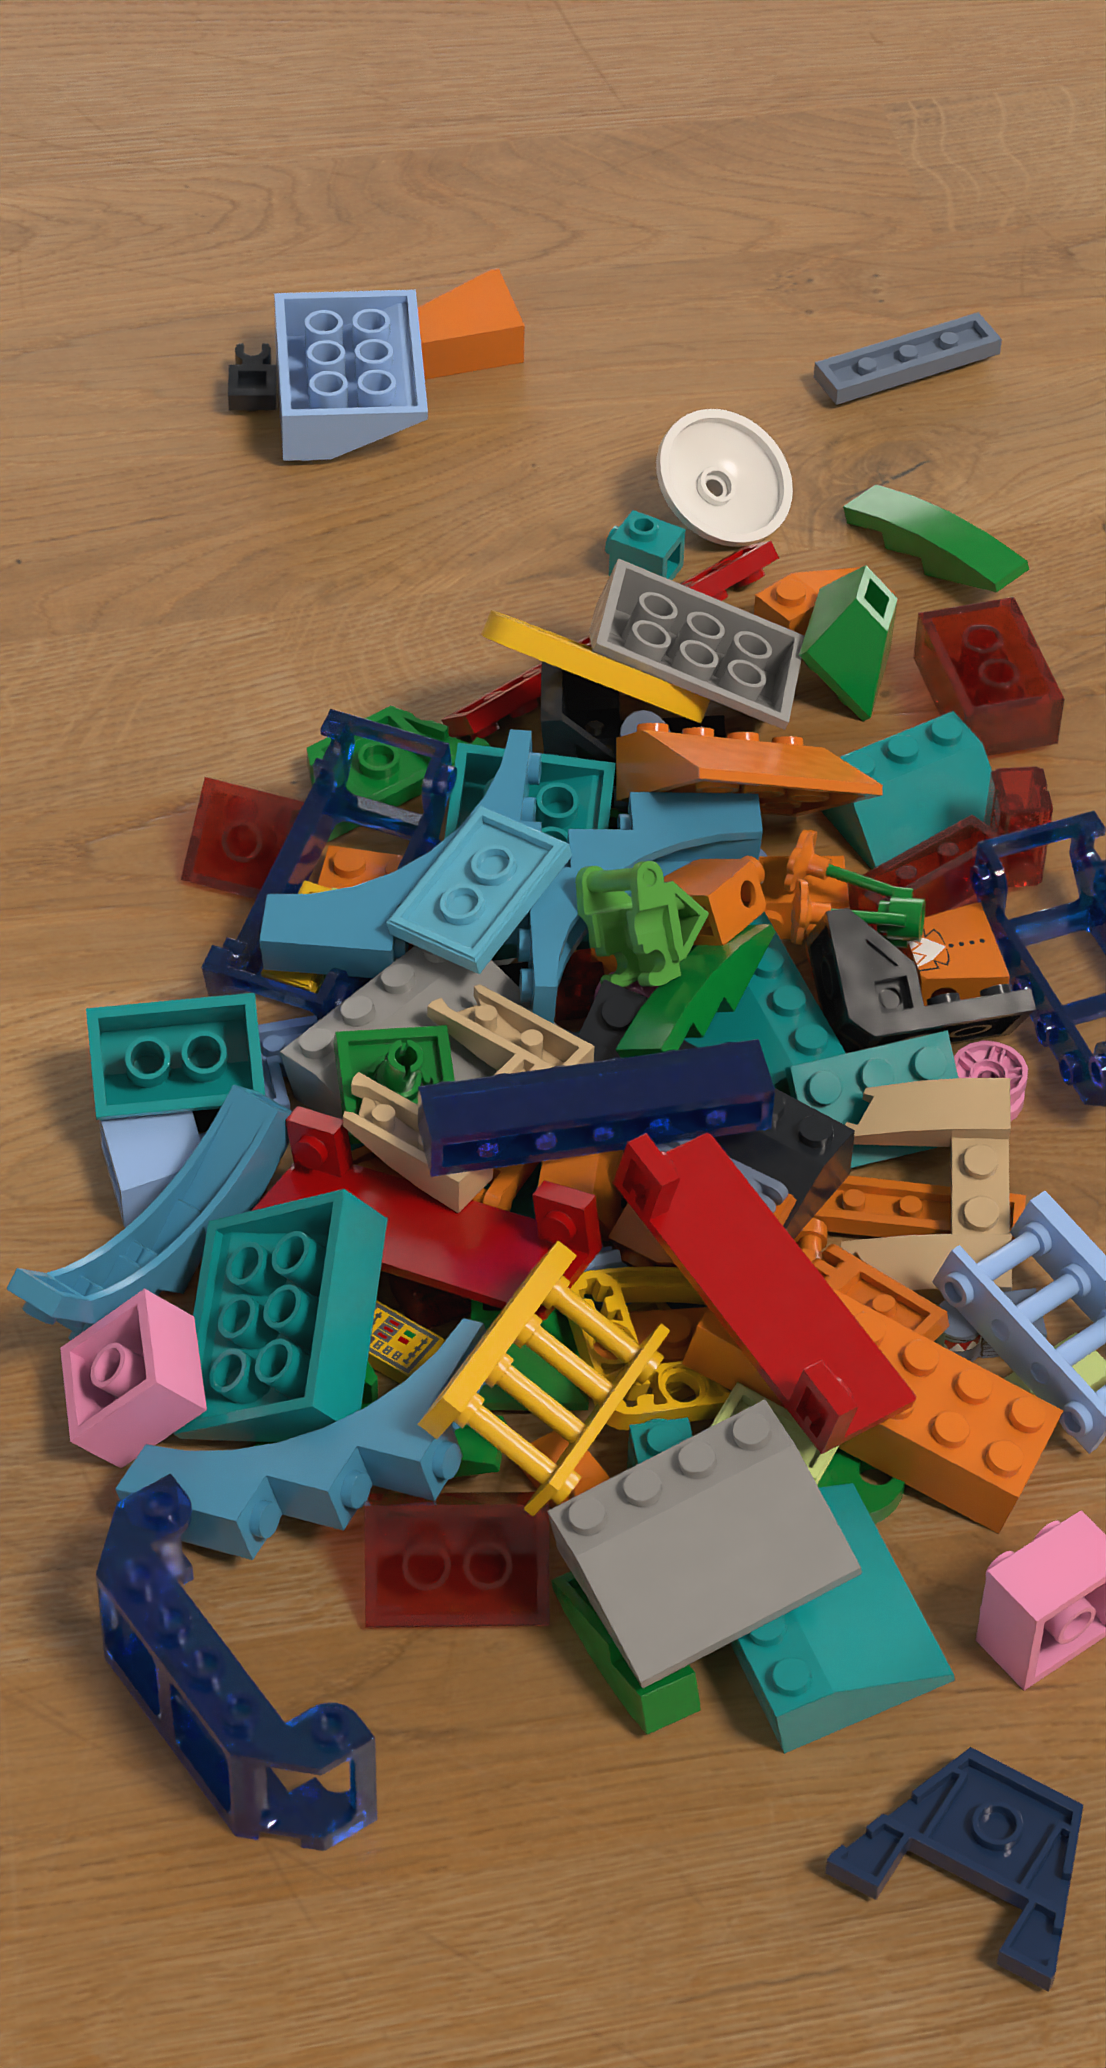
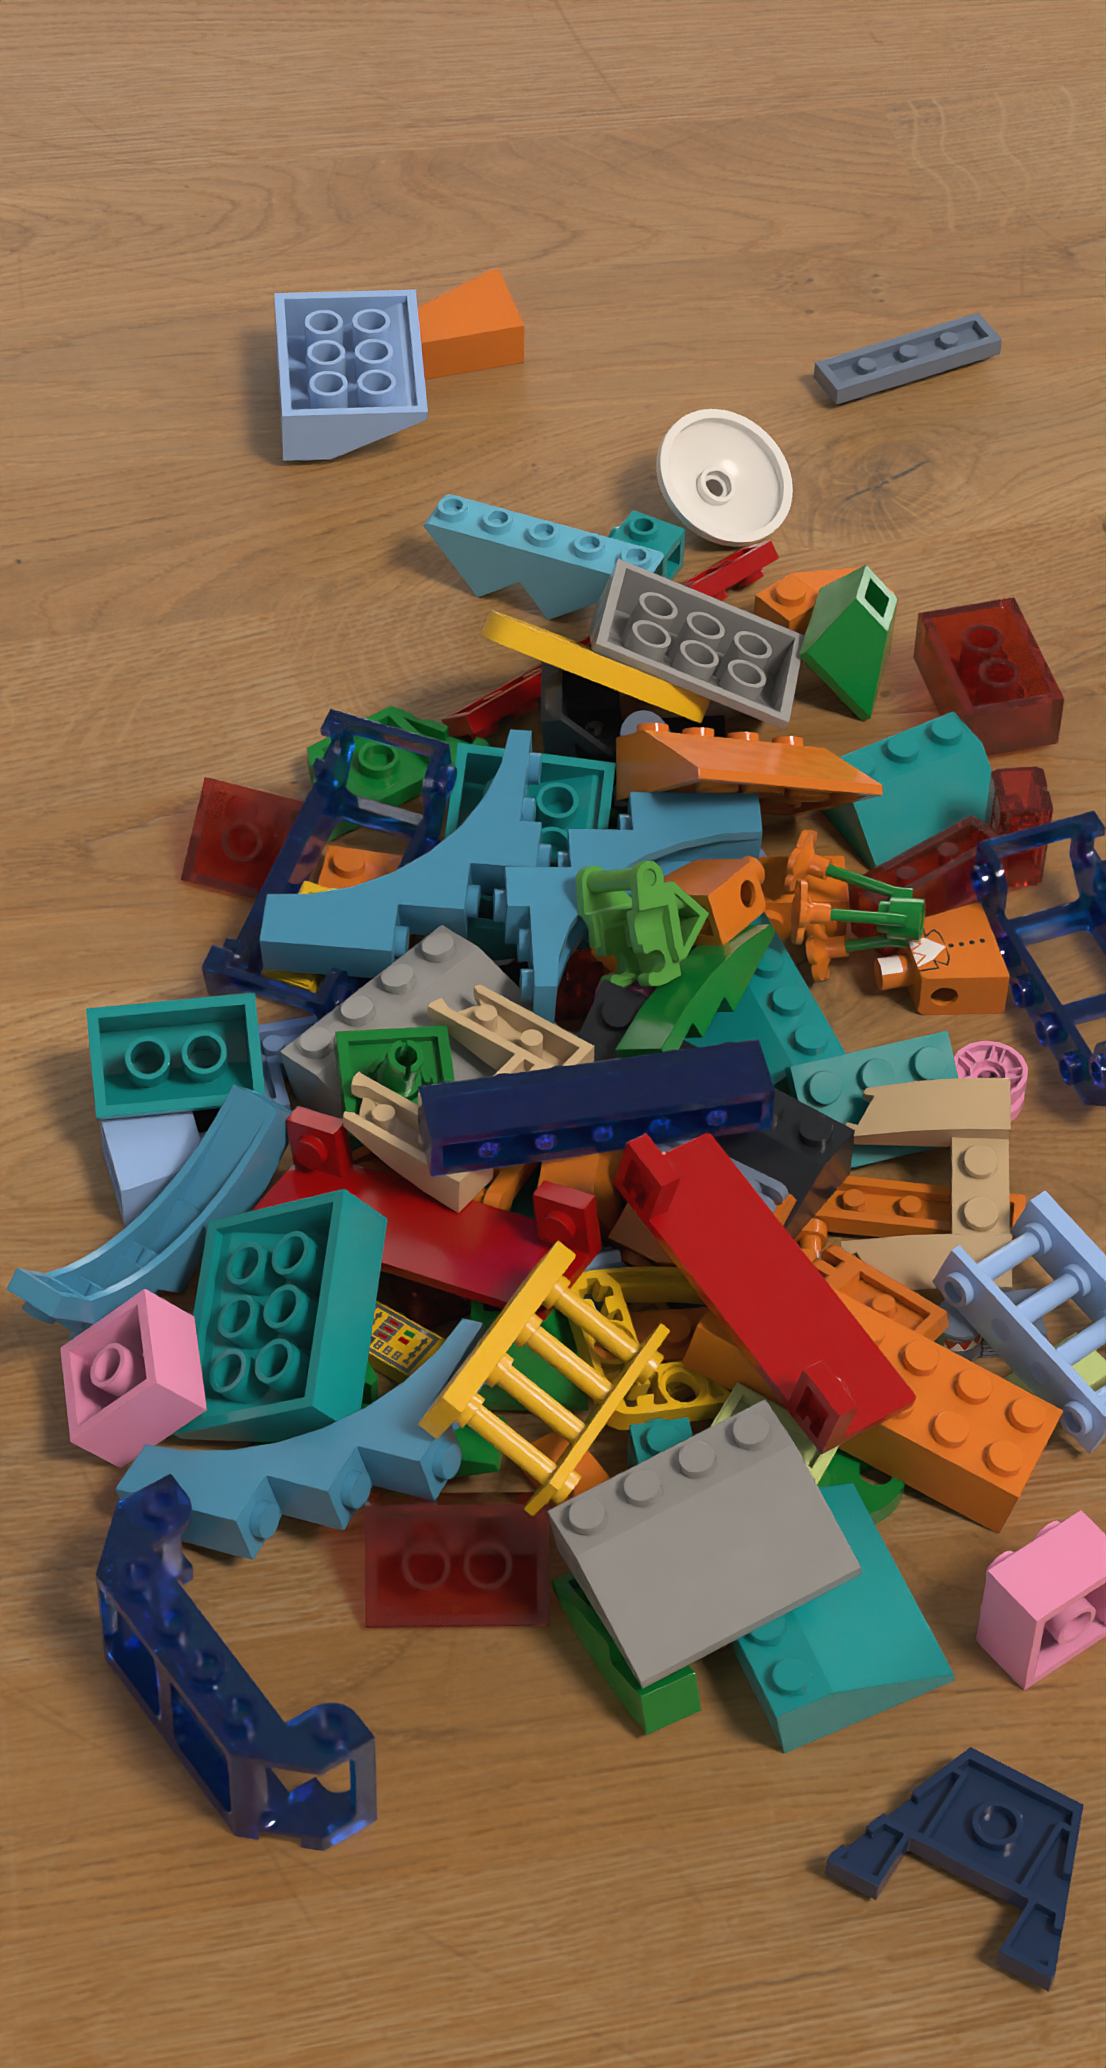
(252, 381): black plate -> none
(479, 889): medium azure tile -> none
(552, 562): none -> medium azure slope
(876, 996): black bracket -> none
(943, 541): green slope -> none

